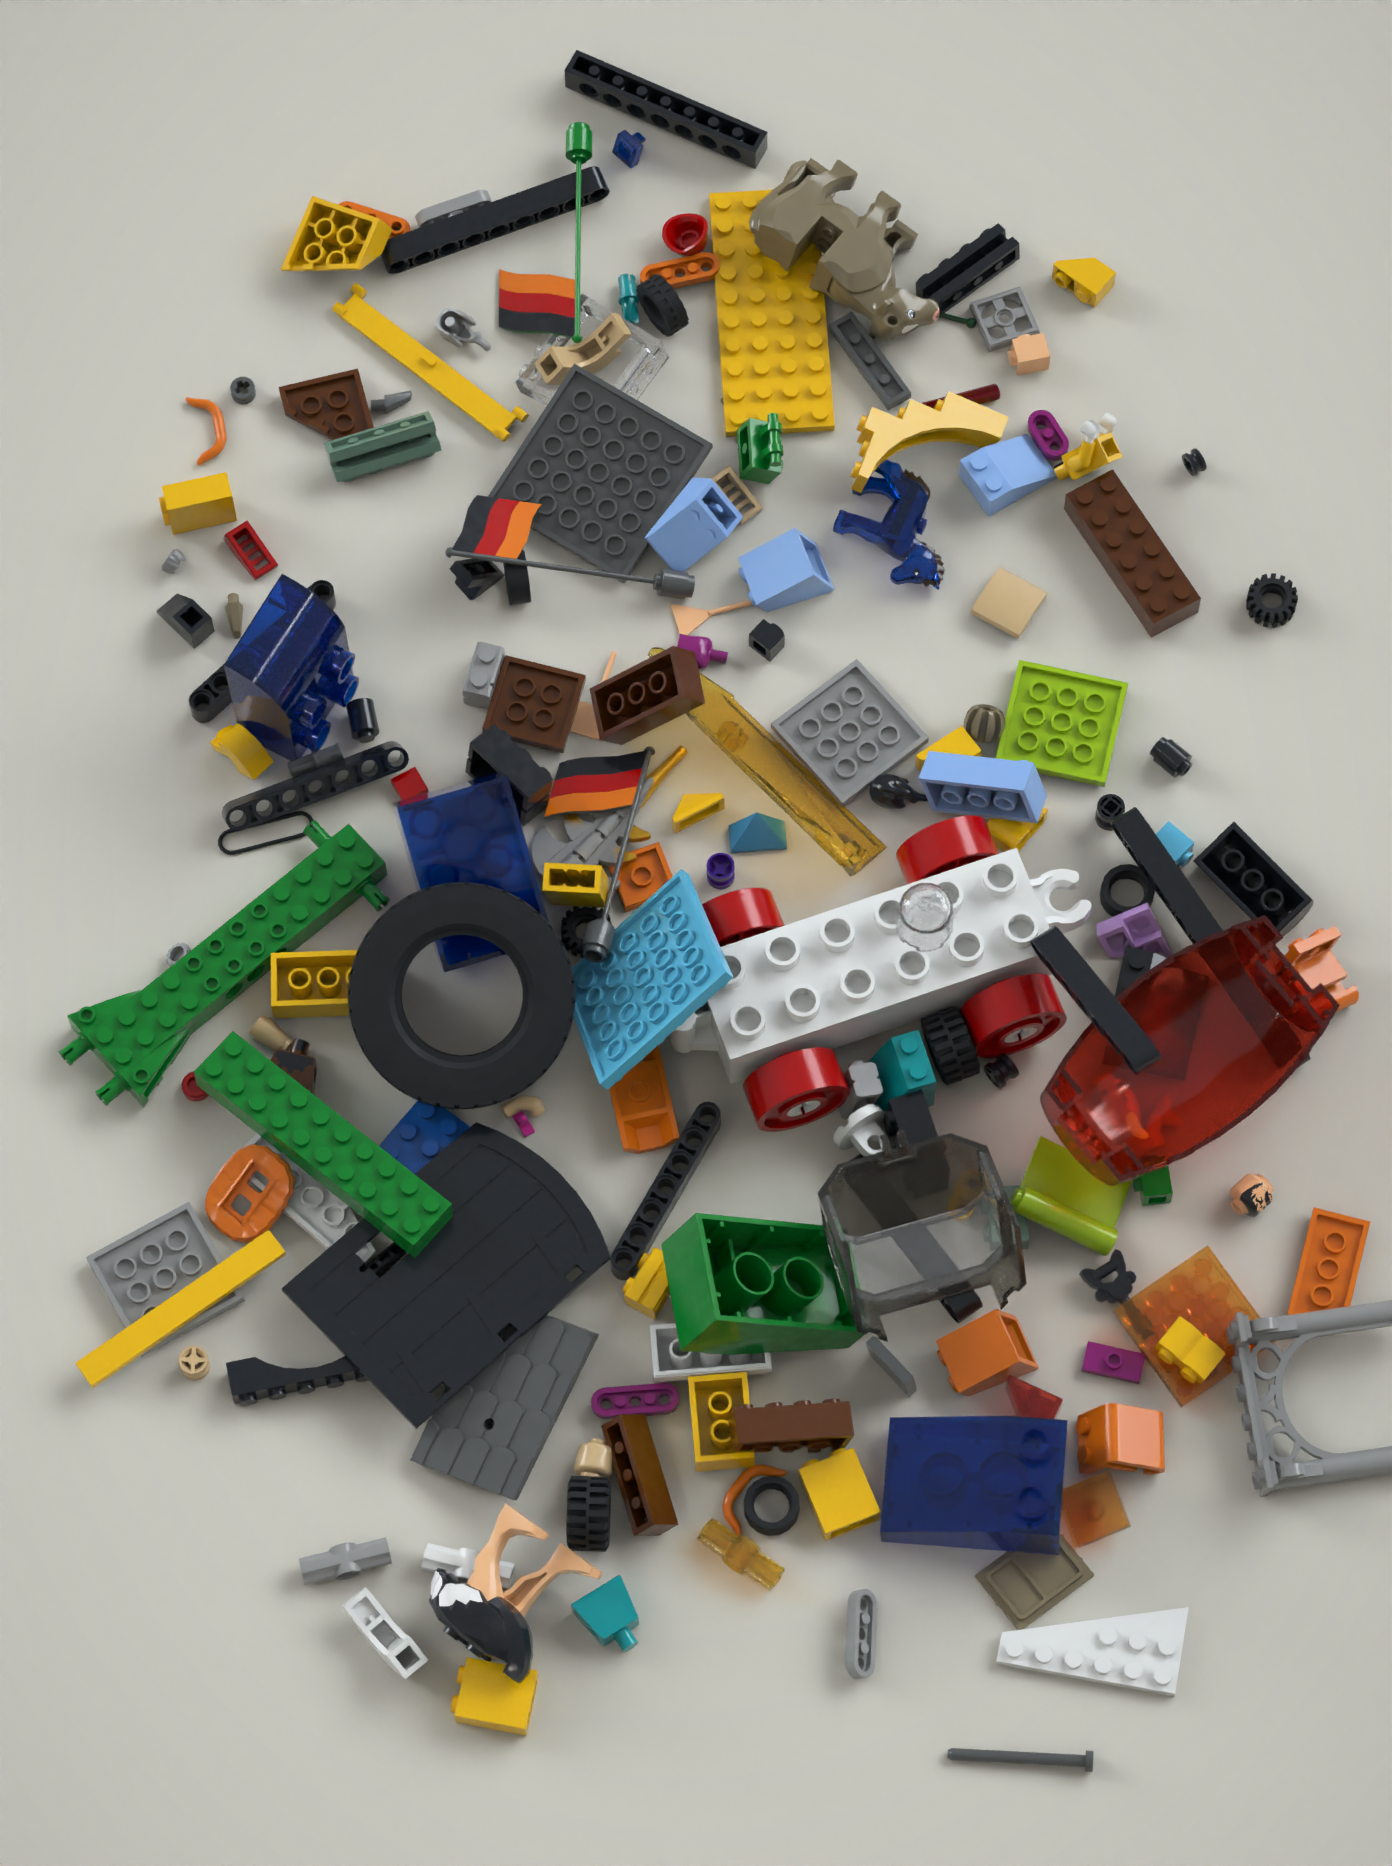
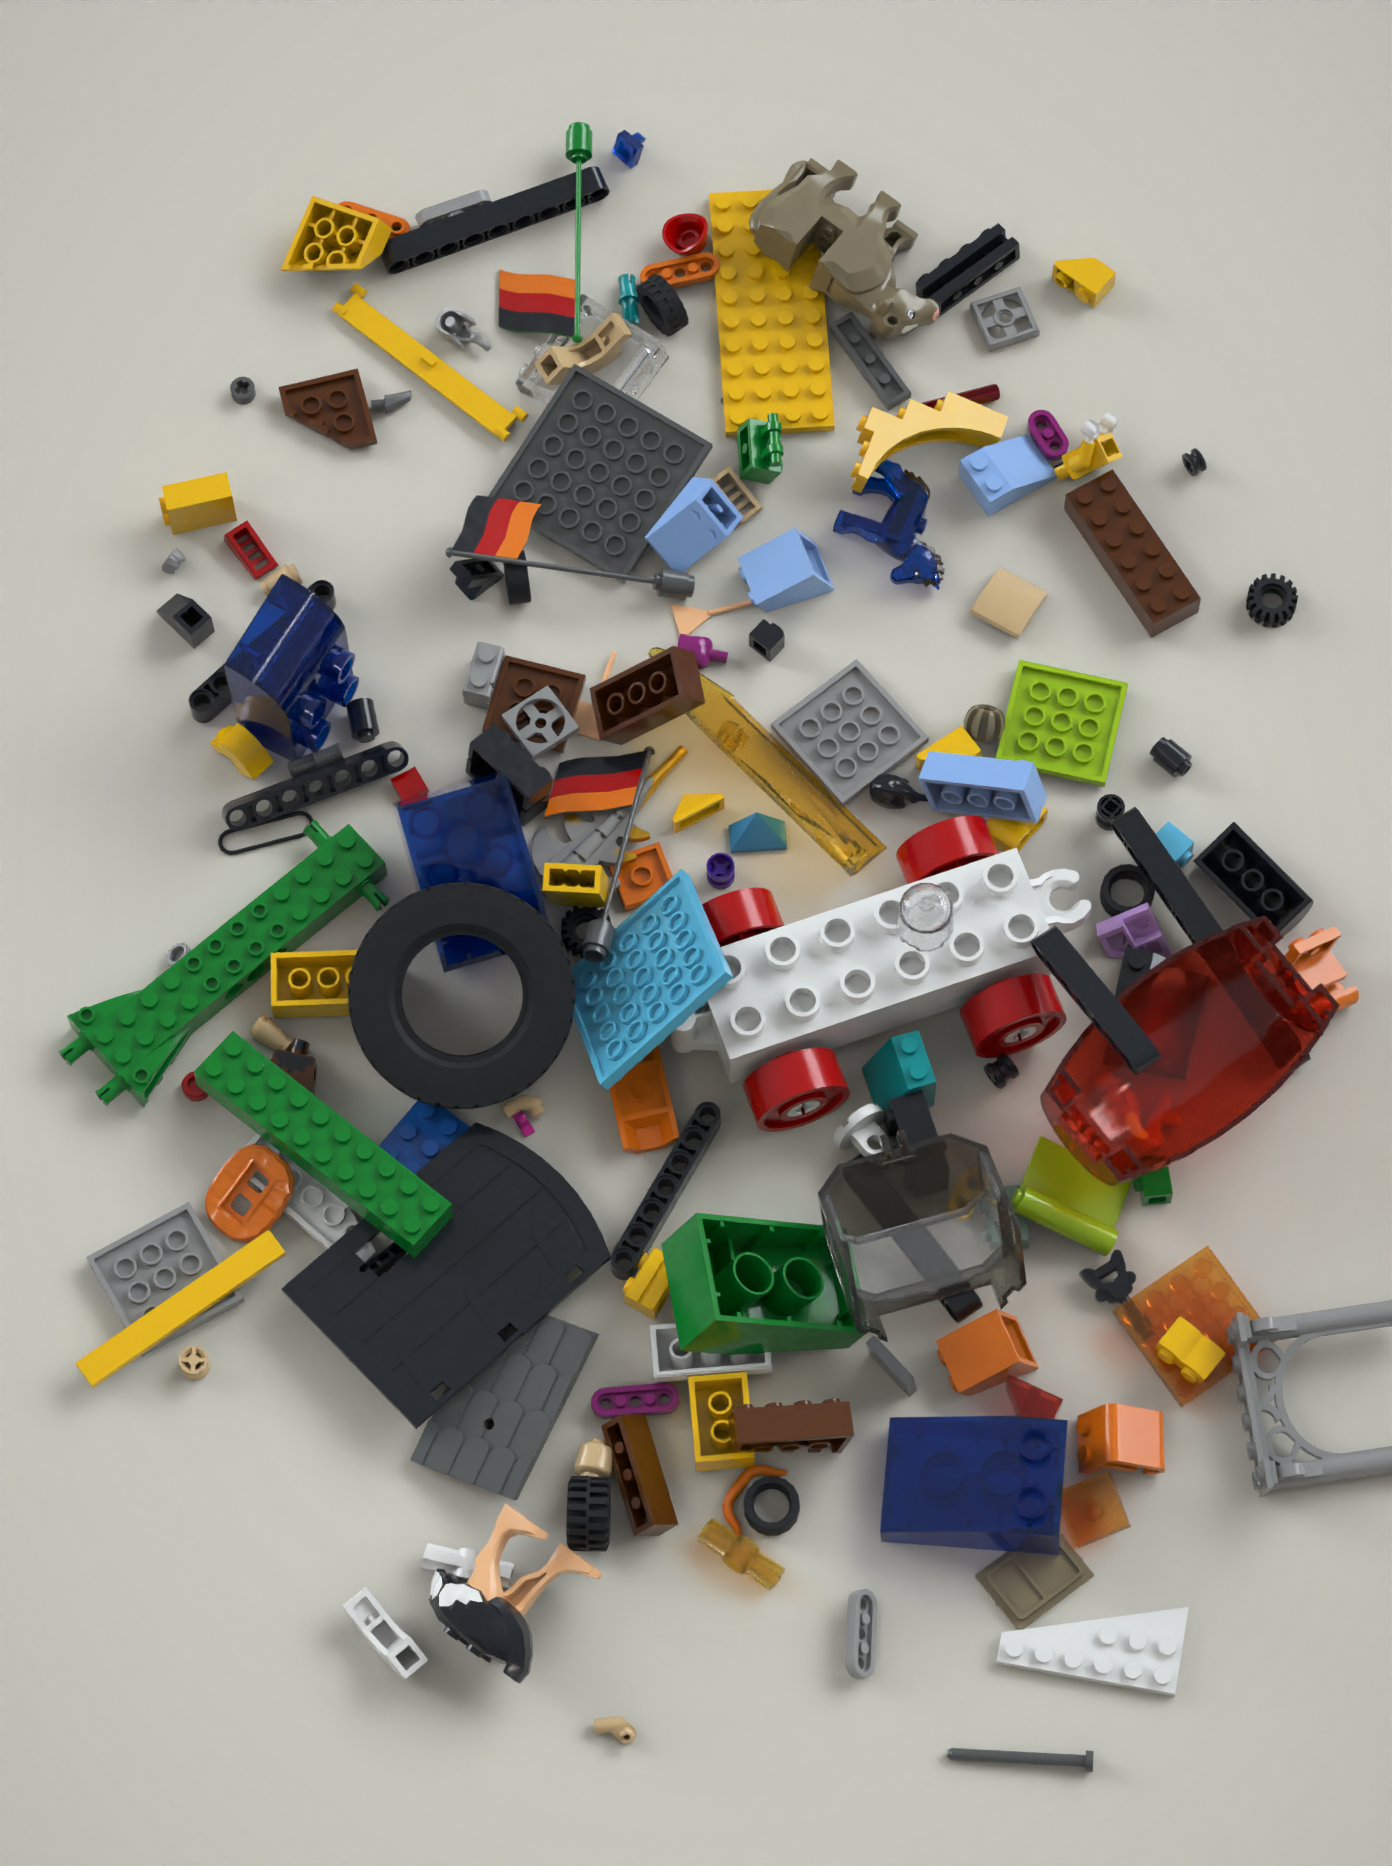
(219, 427): orange animal -> none
(234, 612): dark tan bar -> none
(255, 1379): black arch -> none
(270, 581): none -> tan cone
(345, 1561): light grey piece -> none
(382, 447): sand green brick -> none
(492, 1698): yellow brick -> none
(527, 706): none -> light grey piece
(609, 1614): teal torso -> none
(617, 1726): none -> tan arm
(666, 109): black brick -> none
(838, 1493): yellow brick -> none
(863, 1087): light grey brick -> none
(950, 1045): black tyre -> none
(970, 322): dark green hinge -> none
(1029, 354): light nougat brick -> none
(1113, 1362): magenta plate -> none
(1251, 1195): light nougat head -> none
(1328, 1262): orange plate -> none

